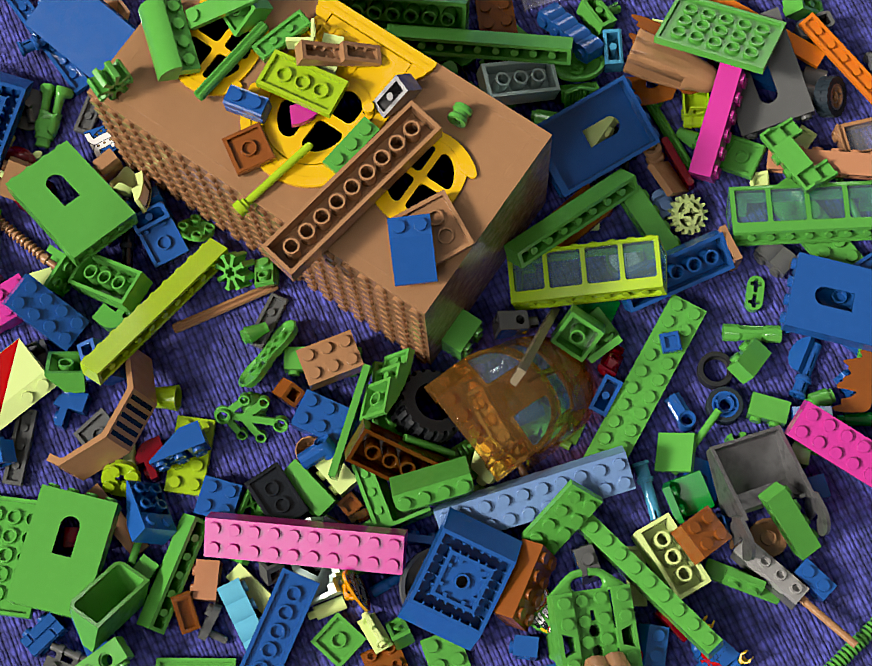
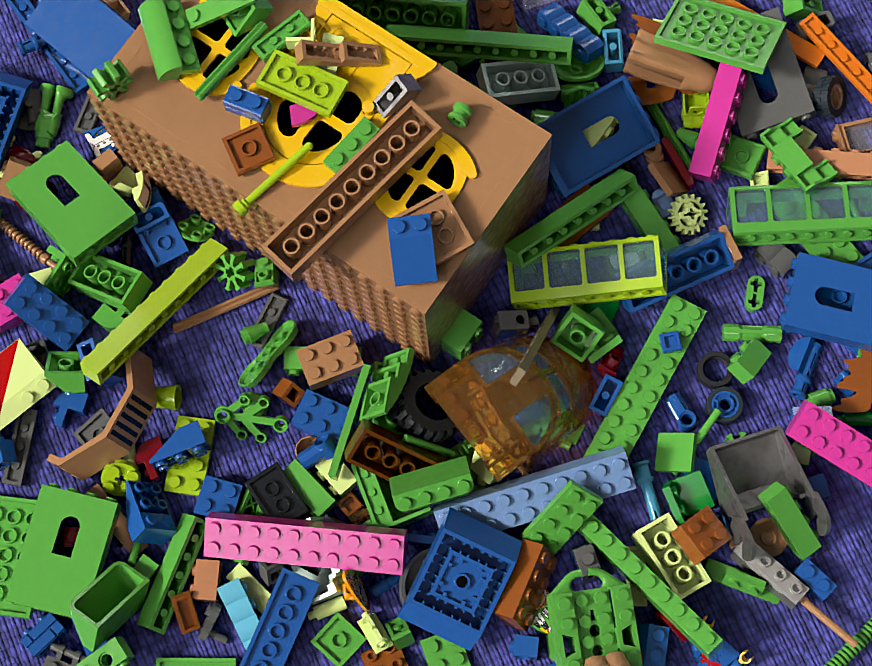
(767, 410): bright green brick -> none

